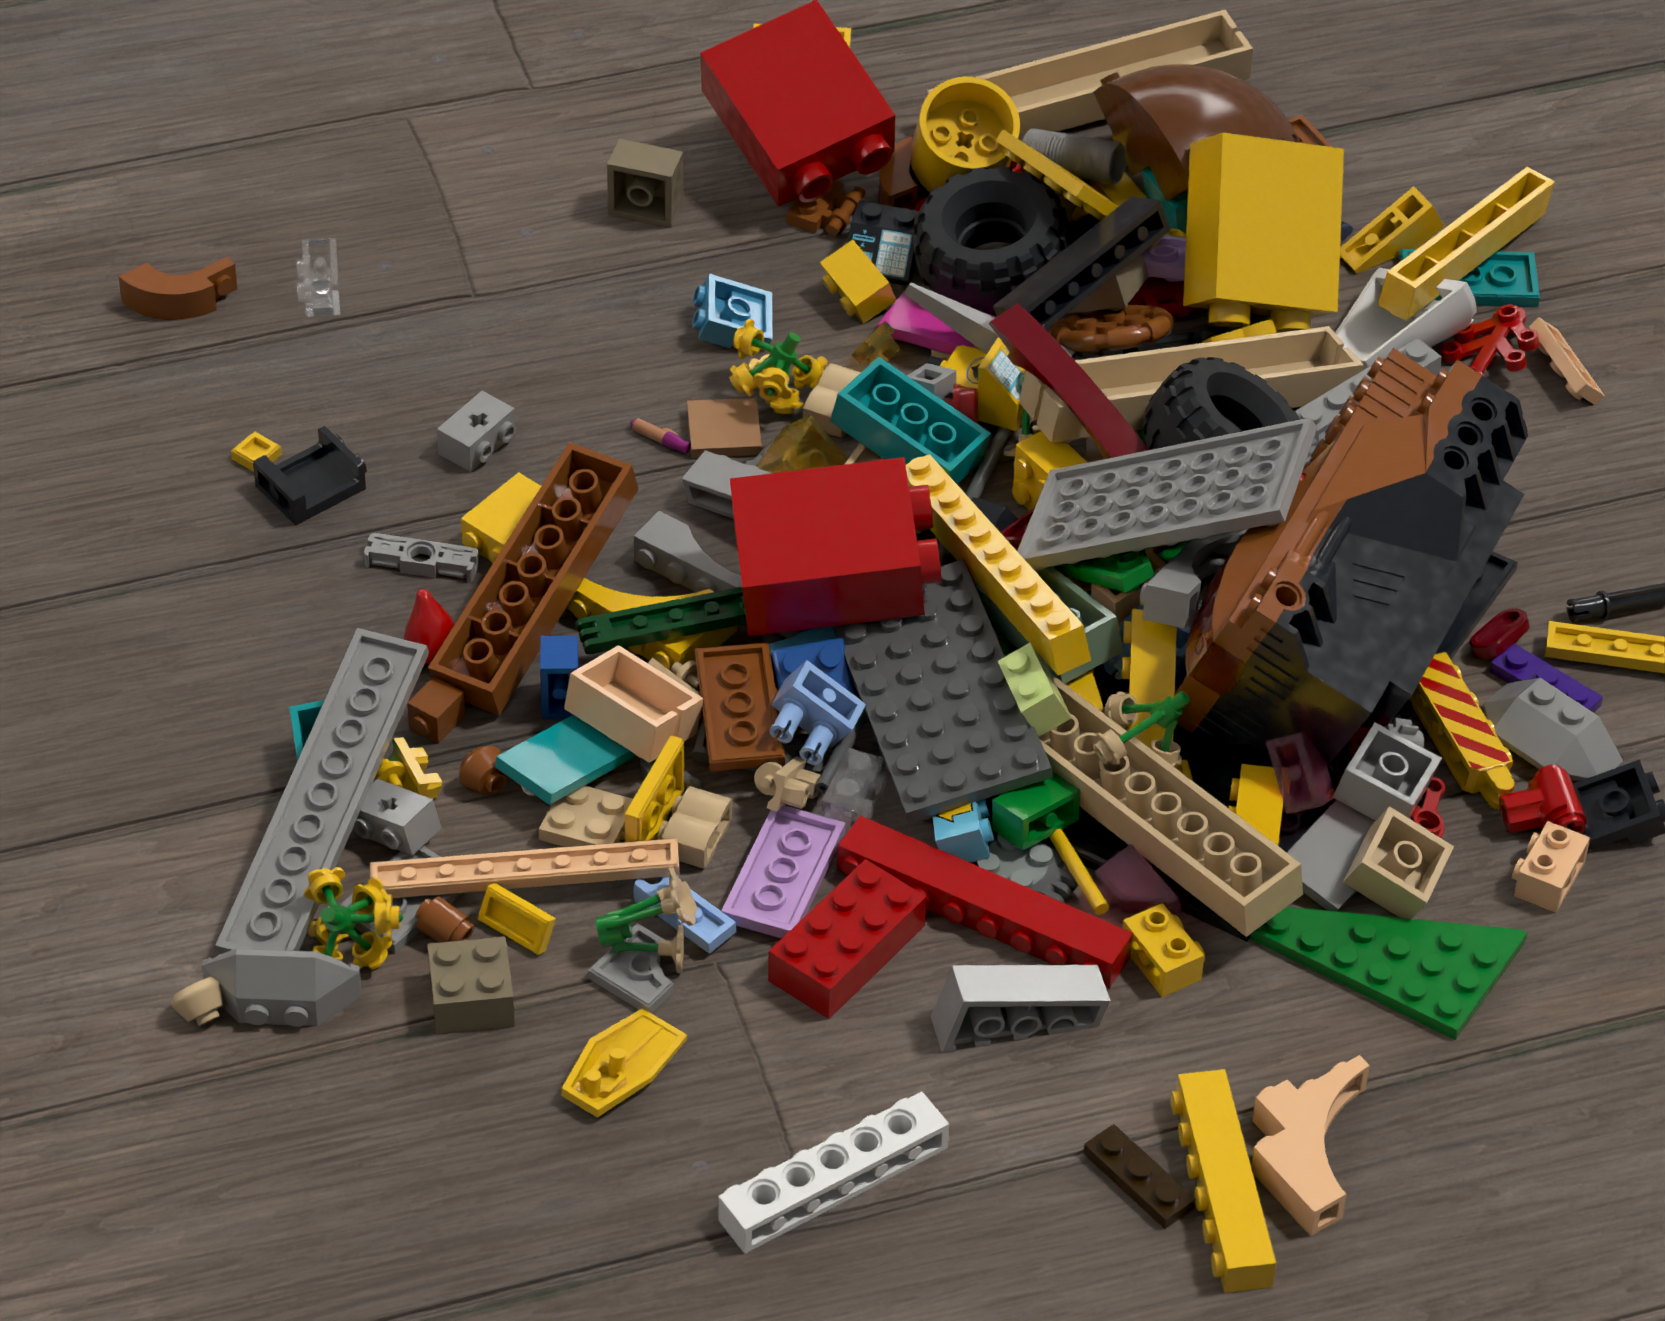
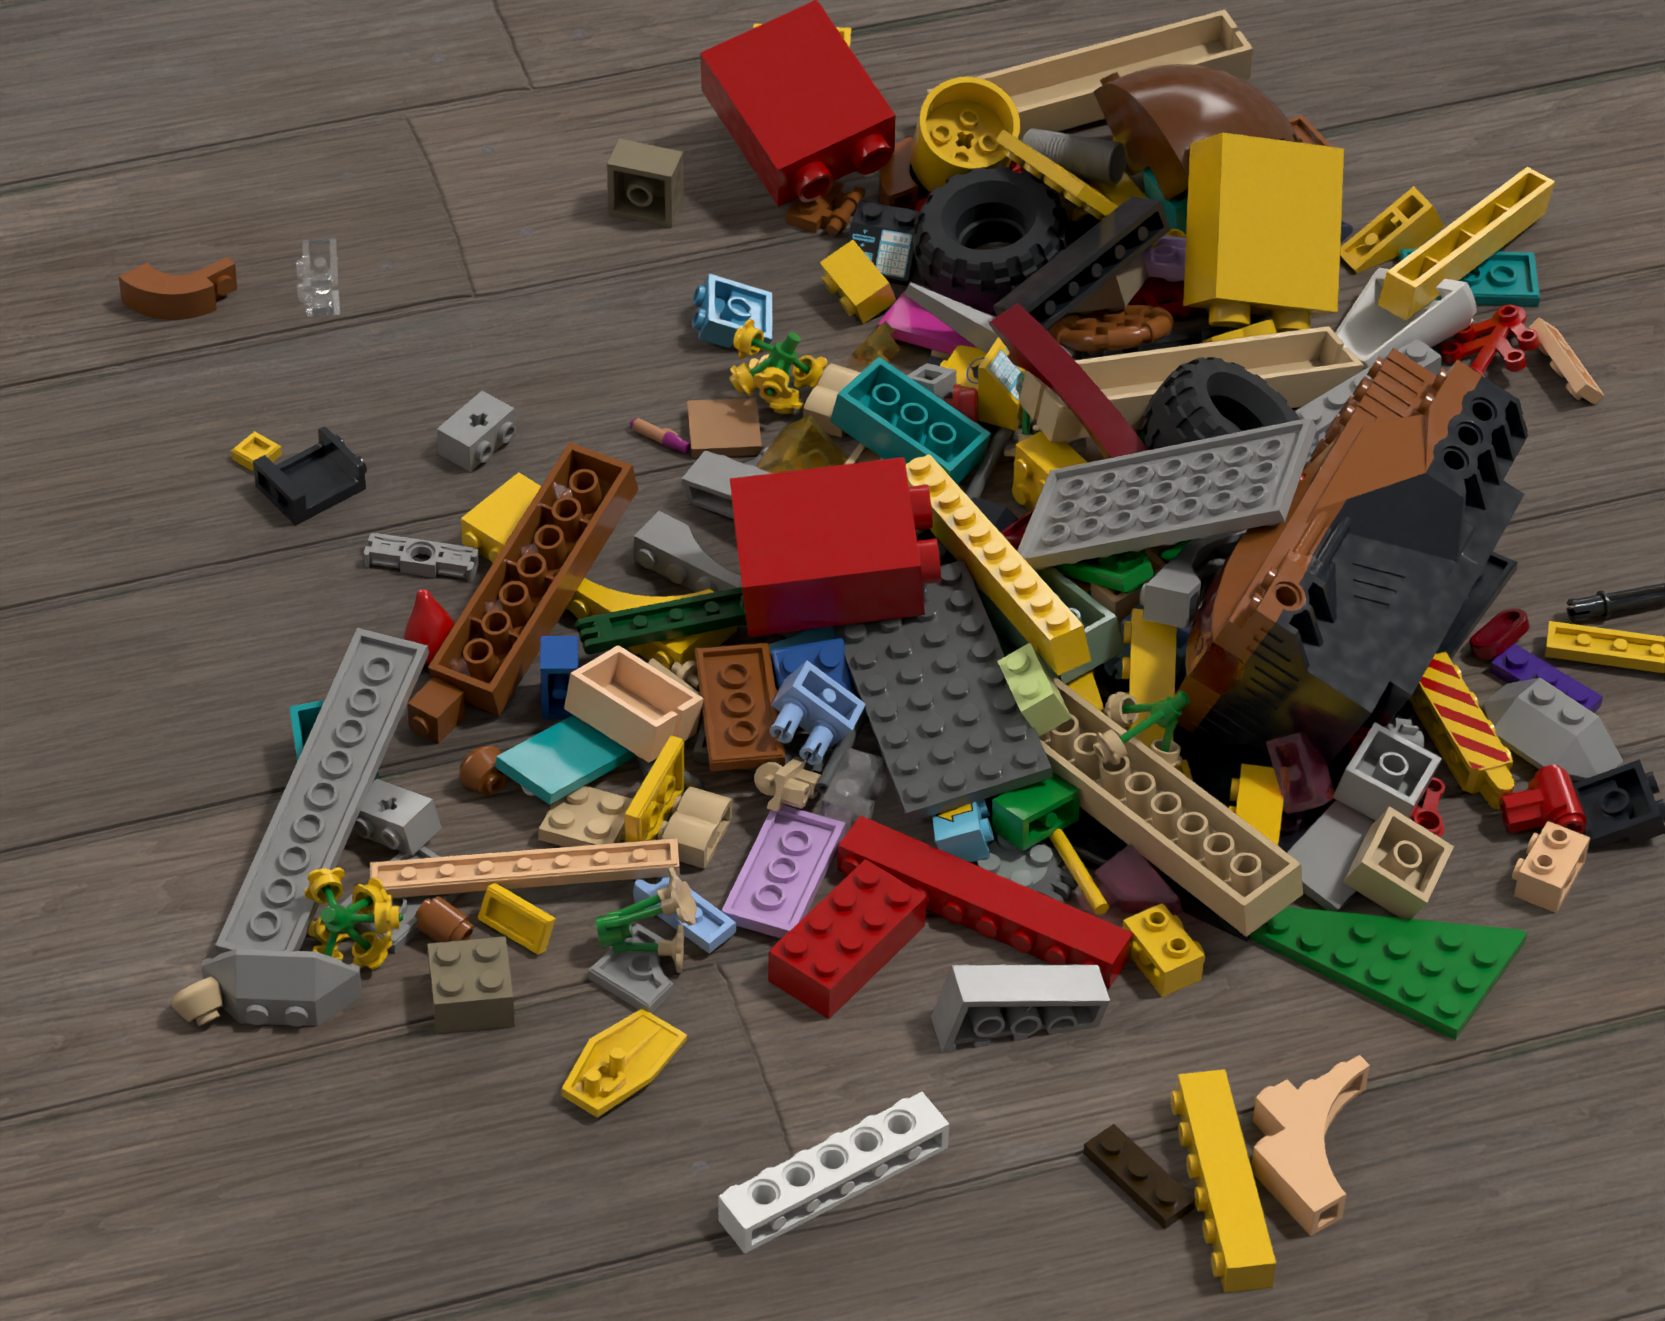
(407, 768): yellow hips -> none

